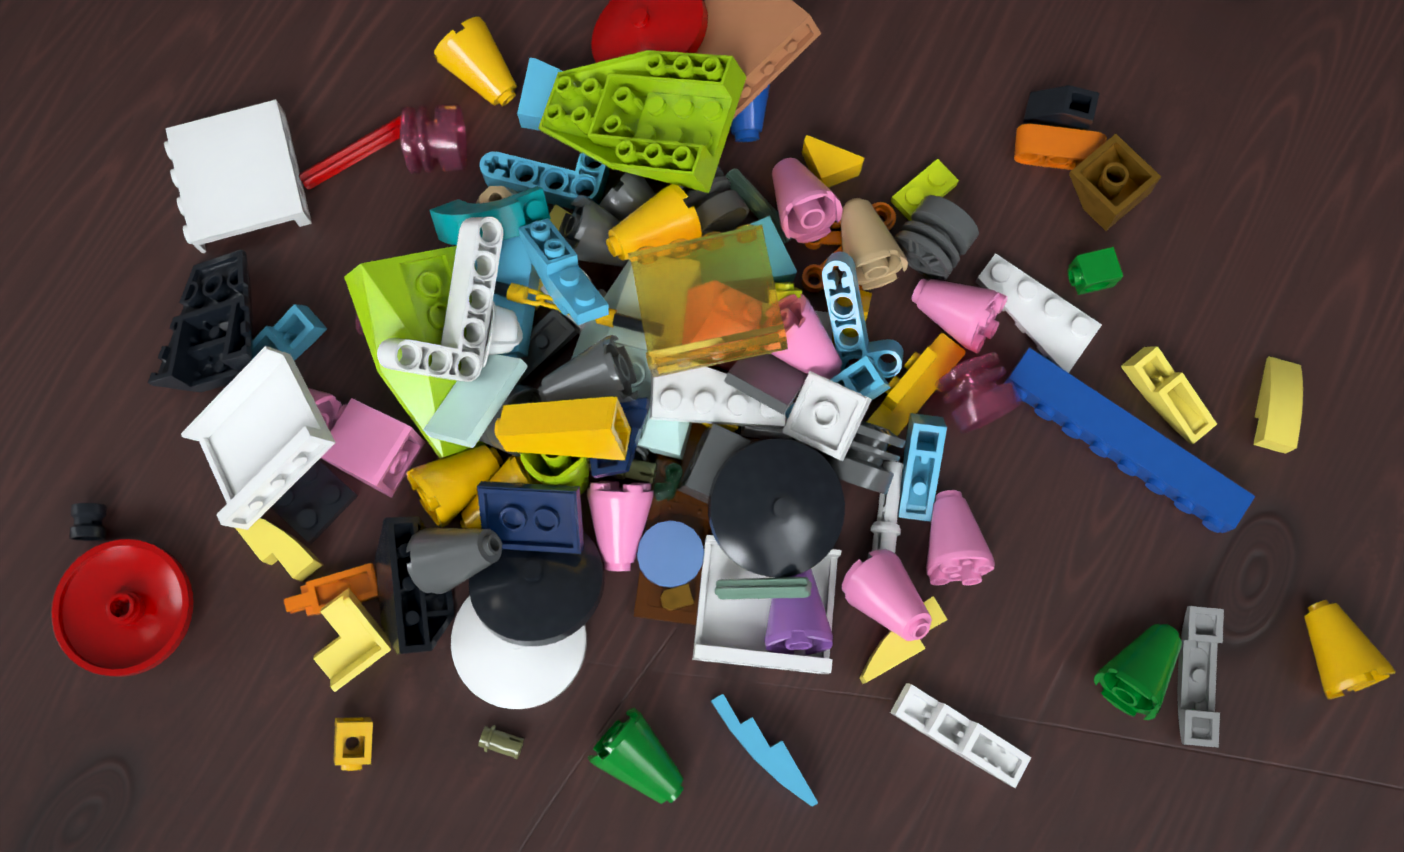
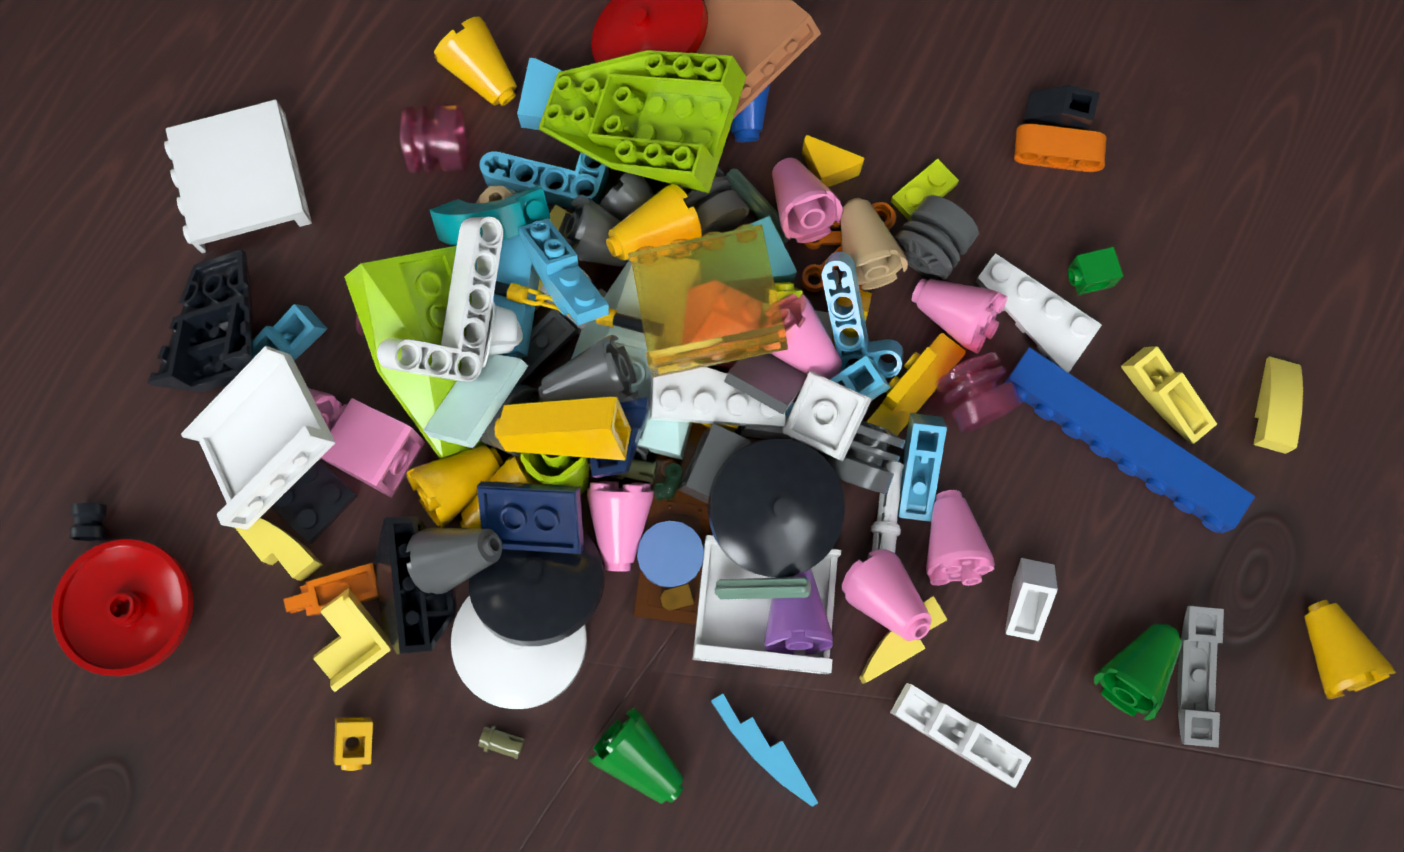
(351, 154): red axle -> none
(1031, 599): none -> white slope
(1112, 181): pearl gold slope -> none

